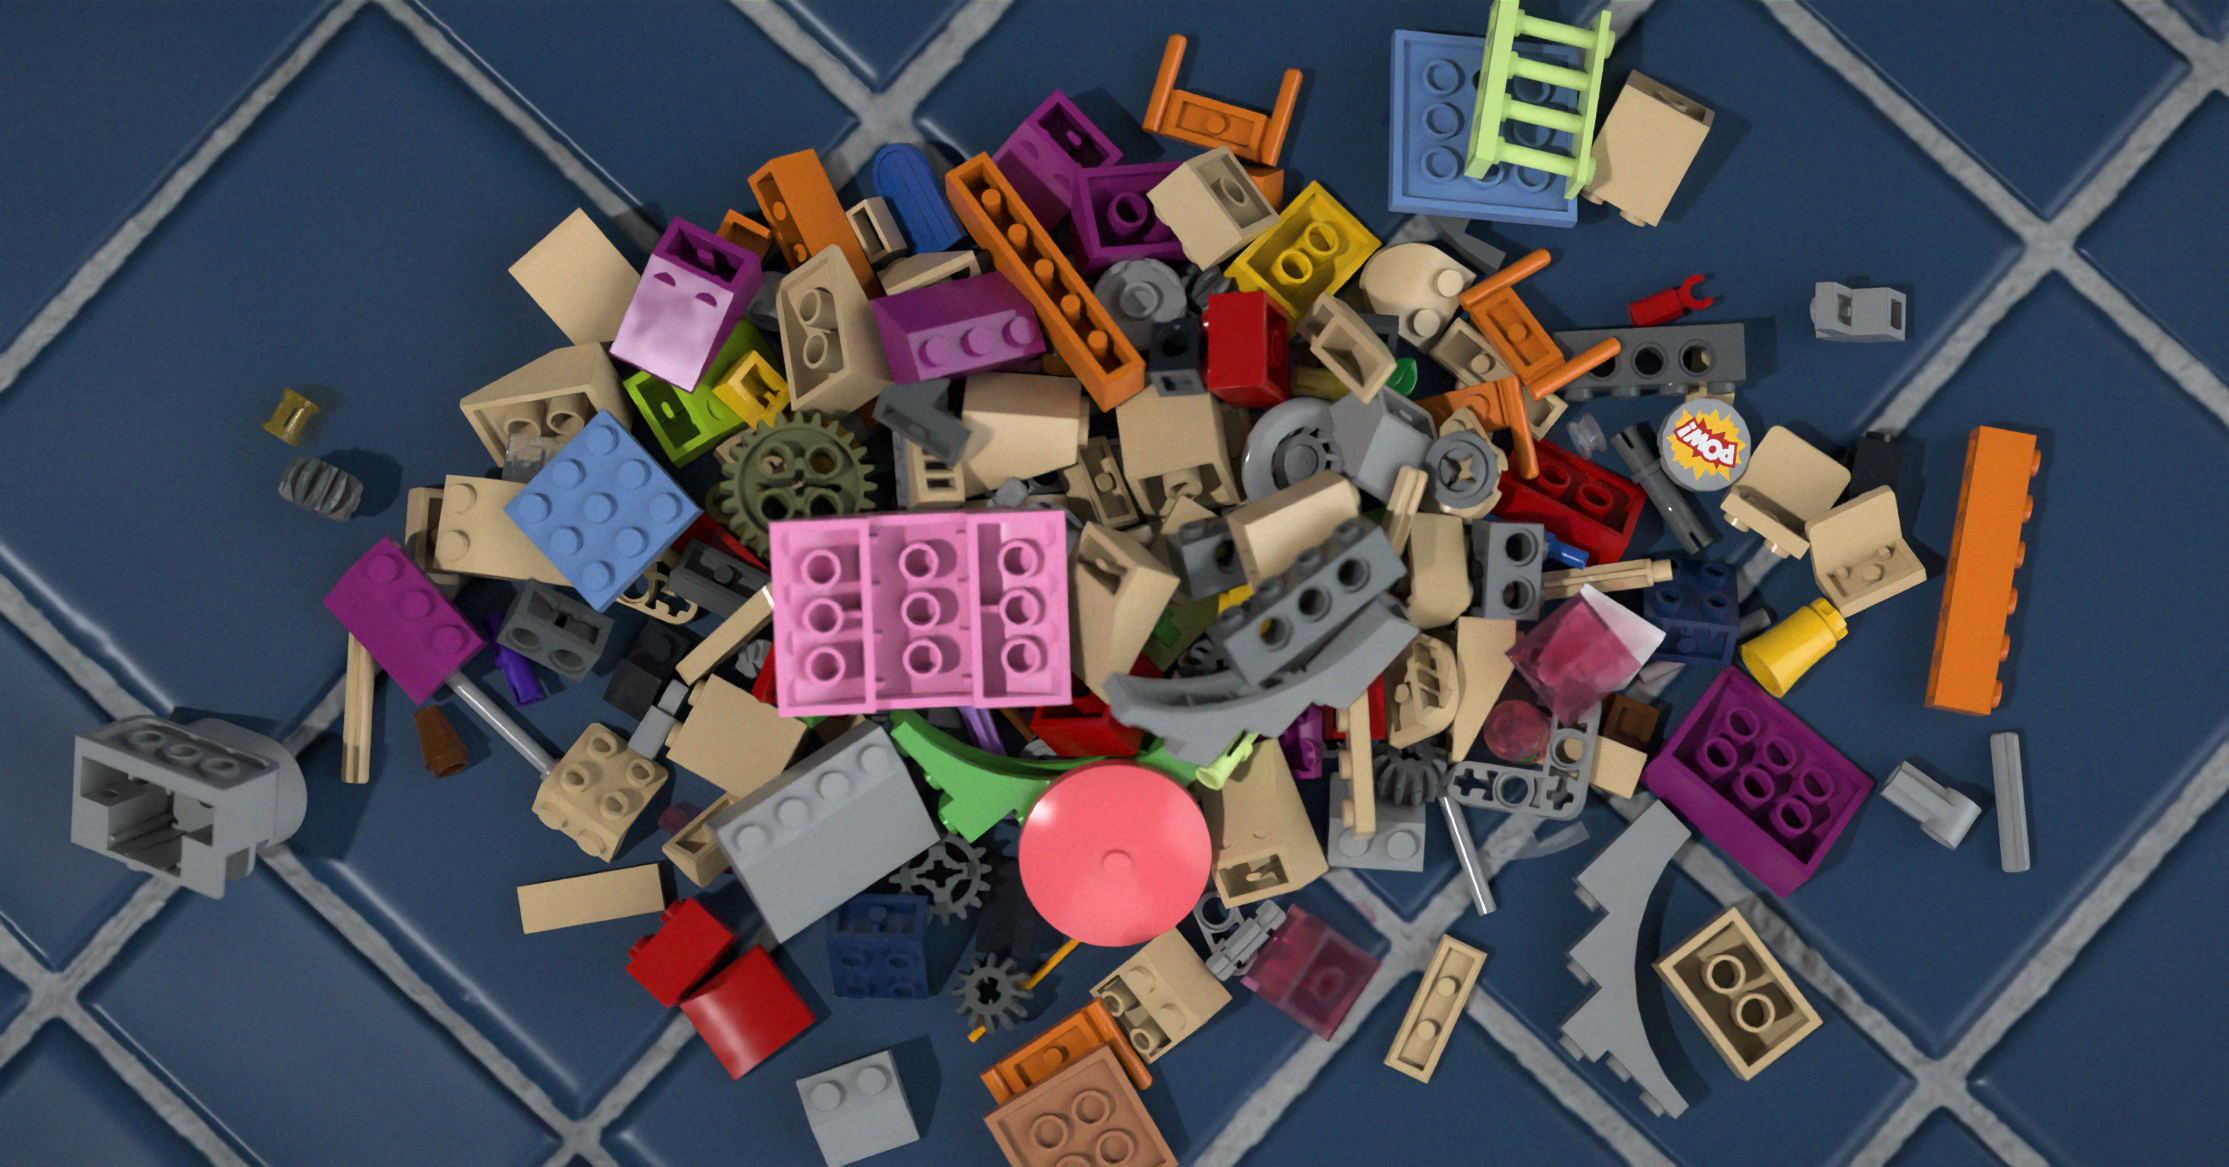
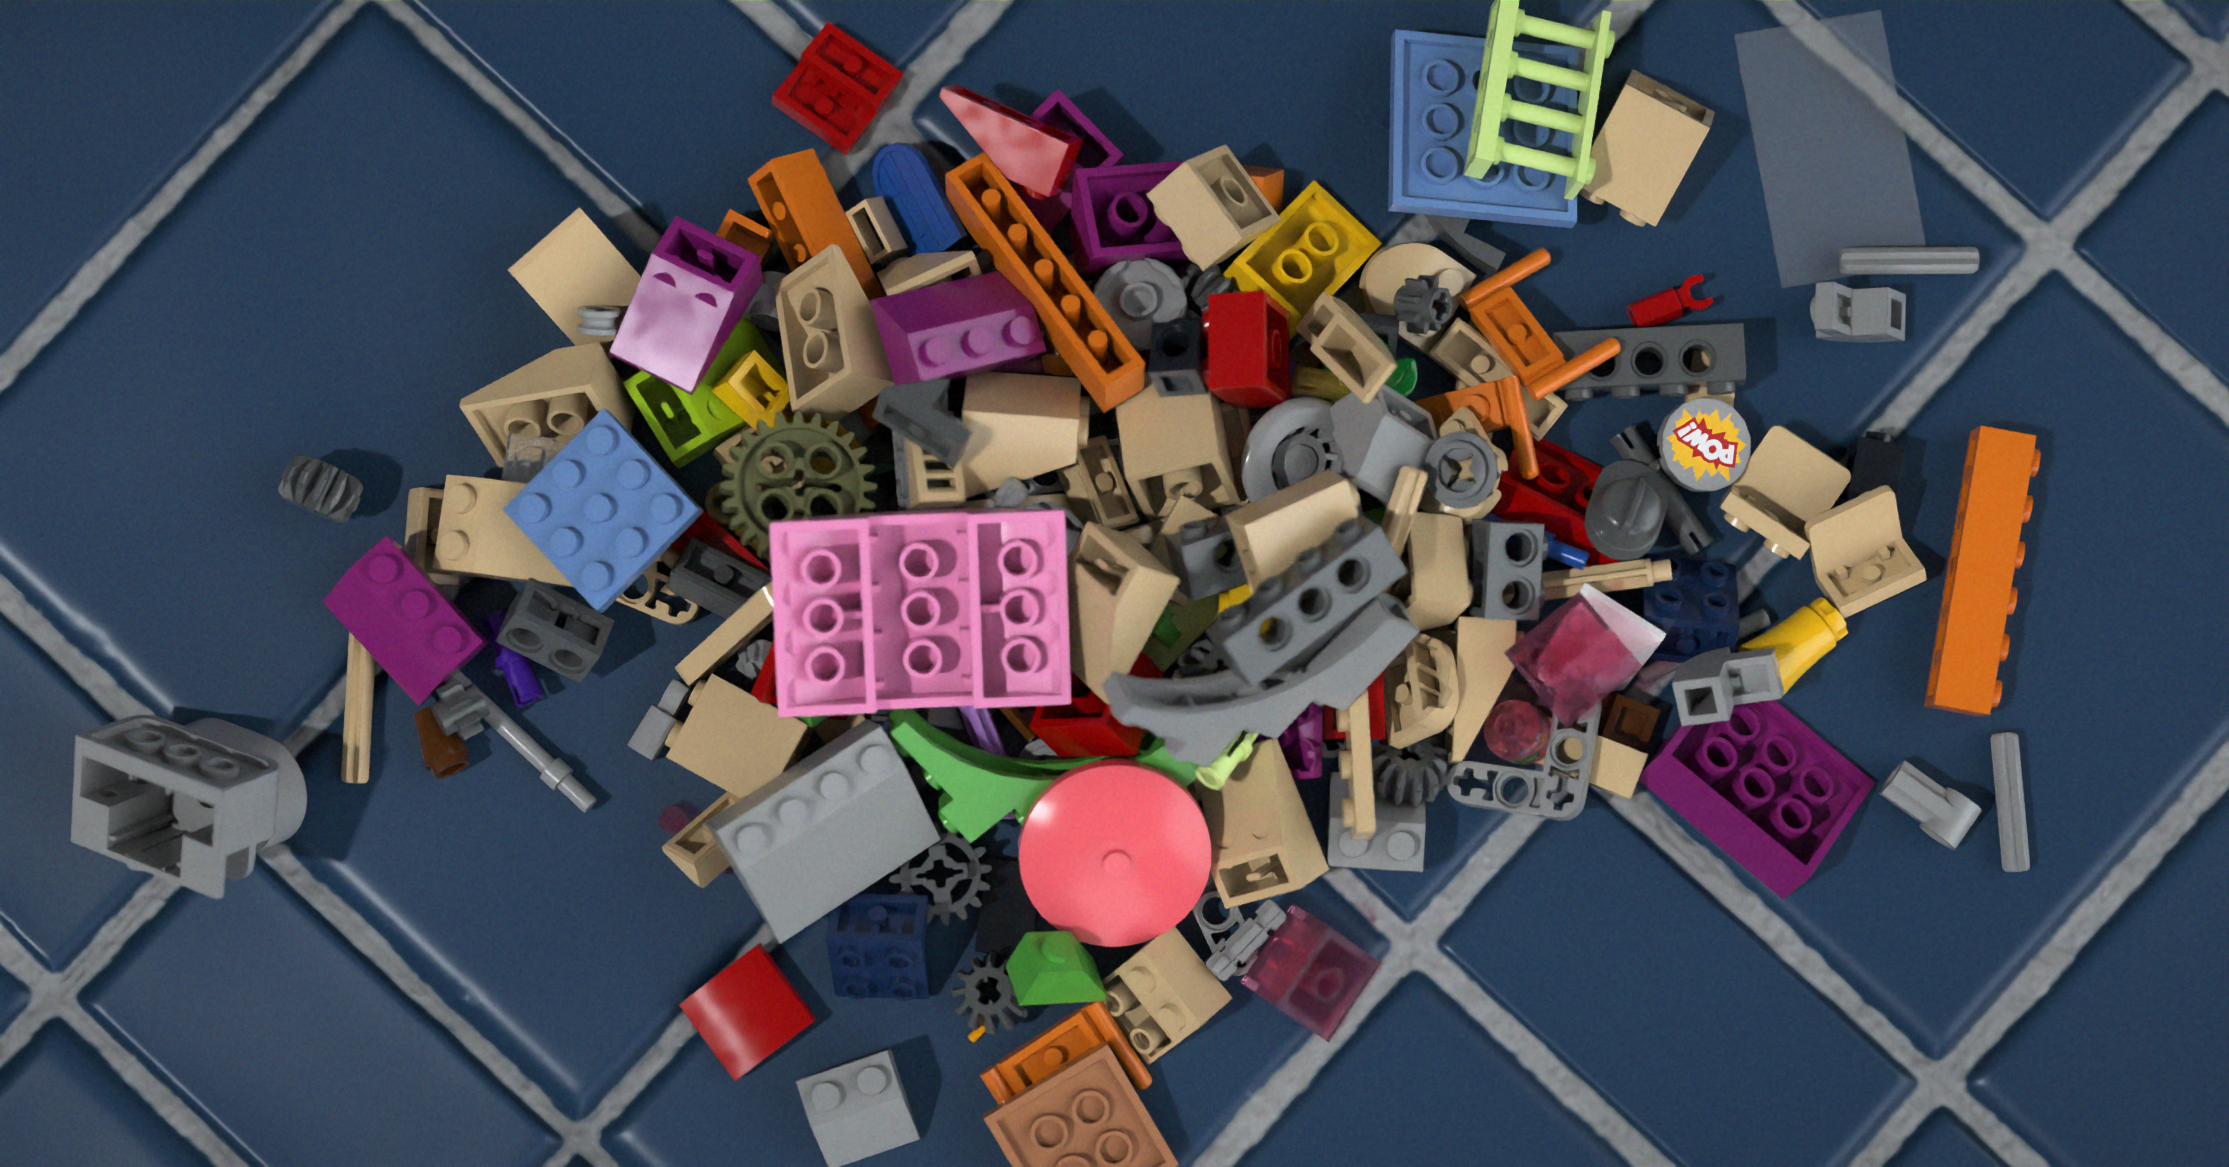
(304, 411): clear yellow bush -> none
(459, 709): none -> dark grey gear
(591, 898): tan tile -> none
(598, 320): none -> light grey bush
(598, 791): tan bracket -> none
(646, 670): black slope -> none
(681, 950): red brick -> none
(837, 88): none -> red slope
(1018, 144): none -> slope
(1054, 970): none -> bright green slope
(1214, 123): orange plate -> none
(1423, 304): none -> dark grey gear
(1435, 1008): tan tile -> none
(1466, 853): light grey bar -> none
(1525, 845): clear slope -> none
(1586, 436): clear bush -> none
(1608, 1018): light grey arch -> none
(1626, 510): none -> dark grey piece
(1718, 680): none -> light grey brick
(1736, 993): tan brick -> none
(1828, 142): none -> clear piece
(1908, 260): none -> light grey axle

